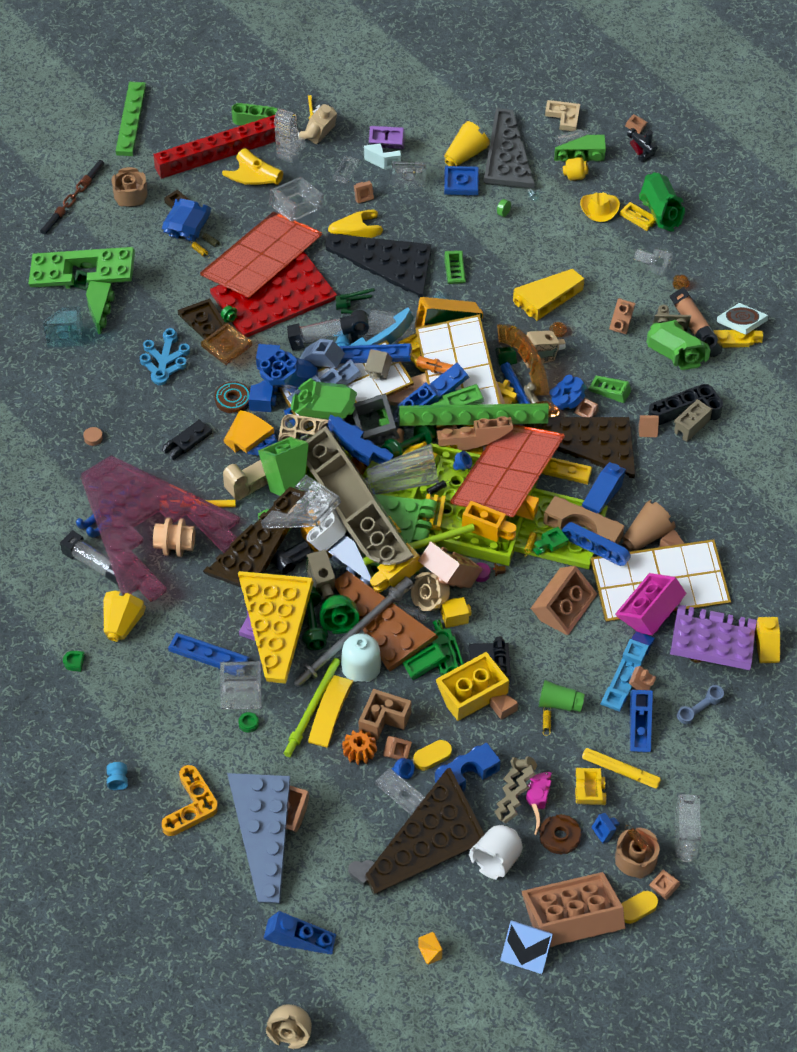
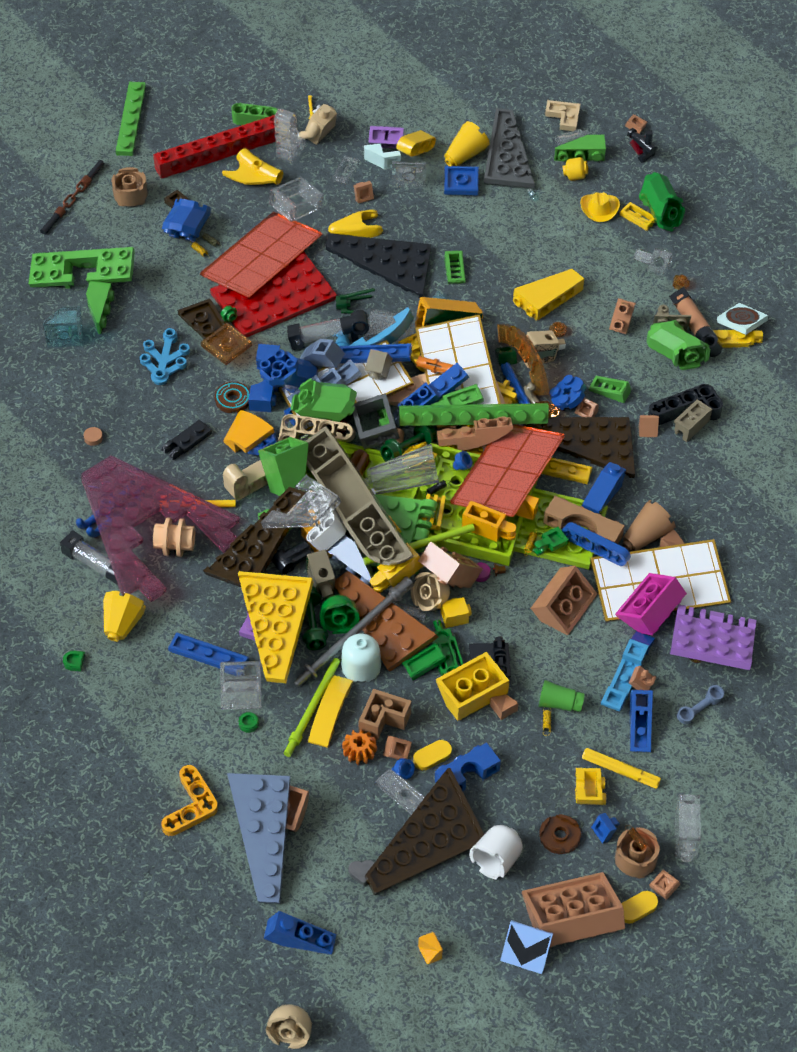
(80, 280): dark green slope -> none
(117, 778): dark azure wheel -> none
(352, 440): blue slope -> none
(416, 143): none -> yellow beam
(503, 207): bright green tile -> none
(512, 796): dark tan piece -> none
(537, 794): dark pink animal -> none
(768, 639): yellow slope -> none

